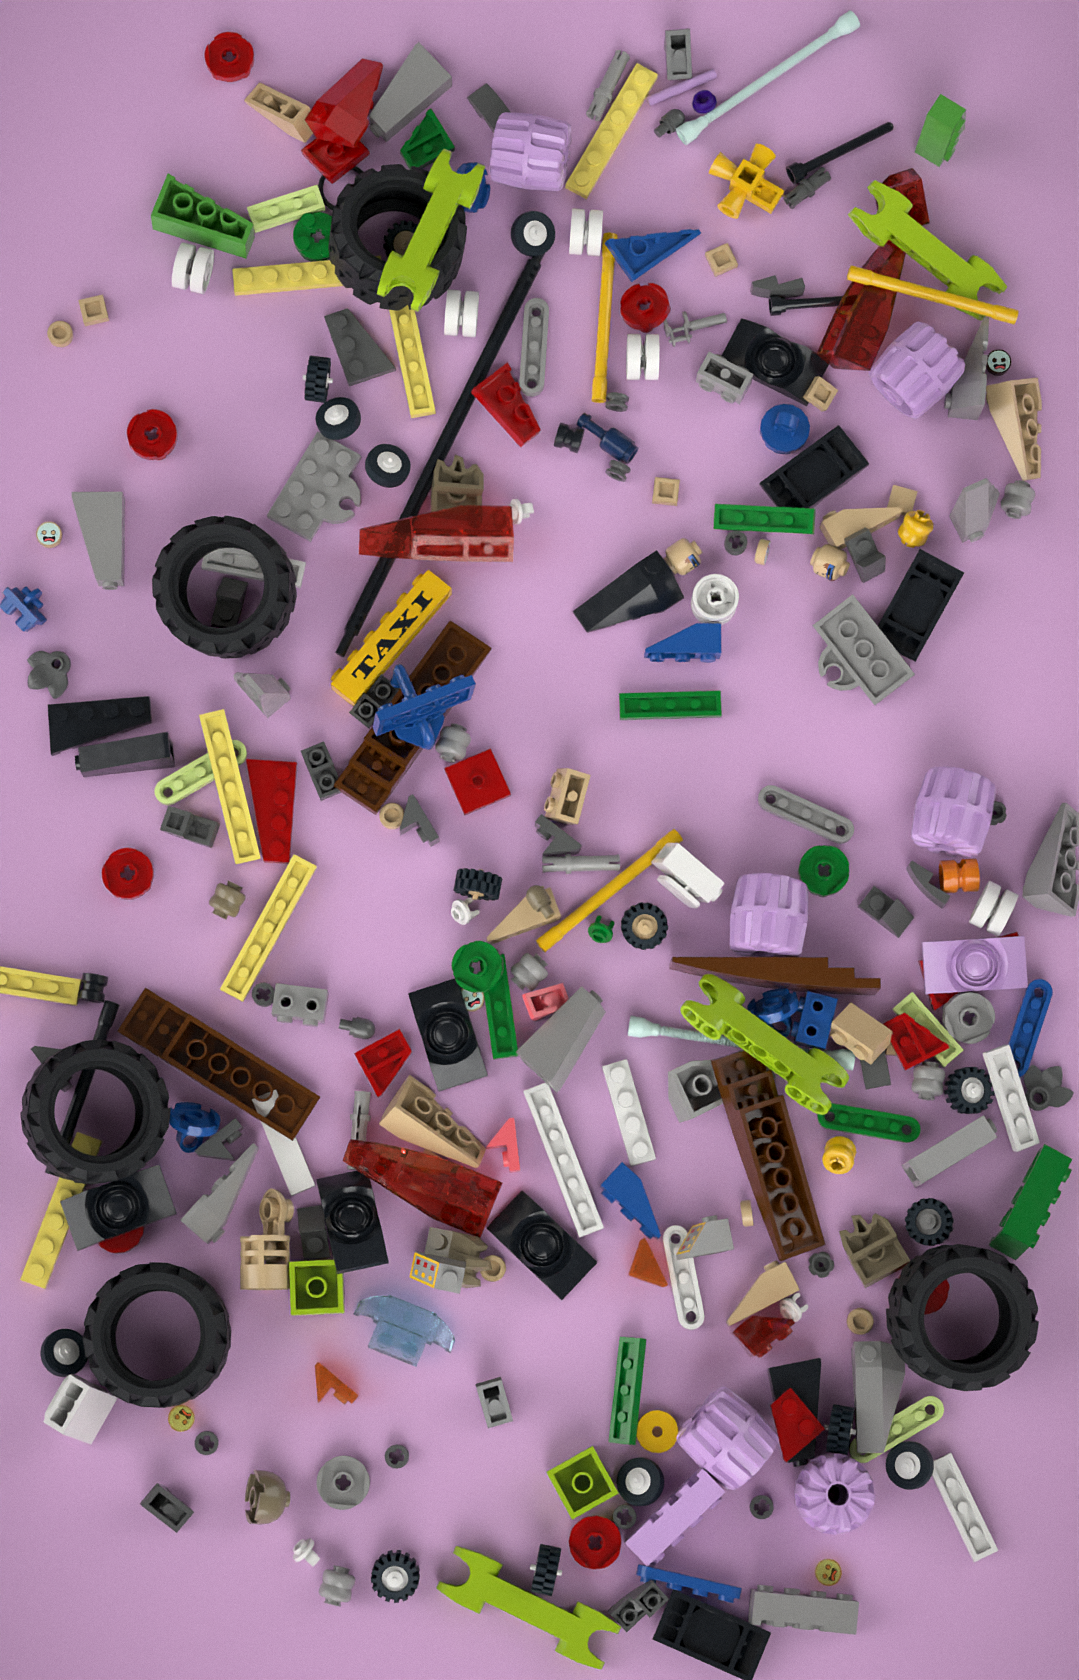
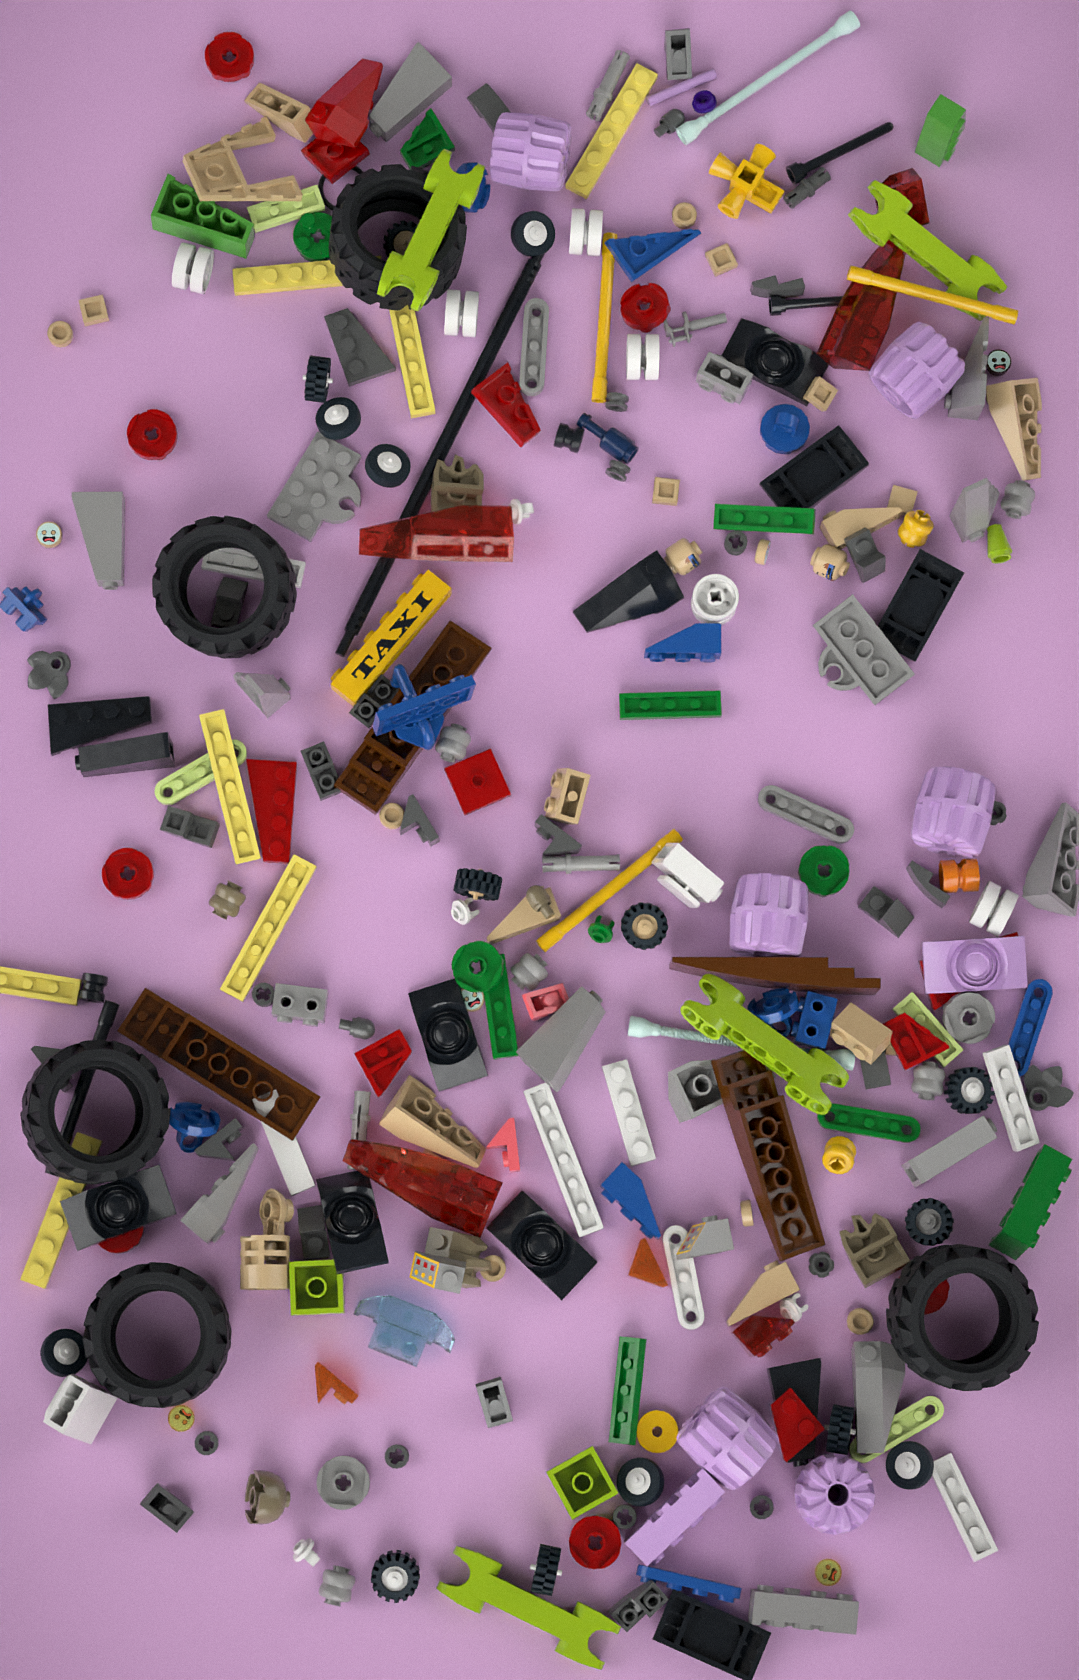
(219, 177): none -> tan wing
(684, 215): none -> tan tile
(997, 545): none -> lime cone

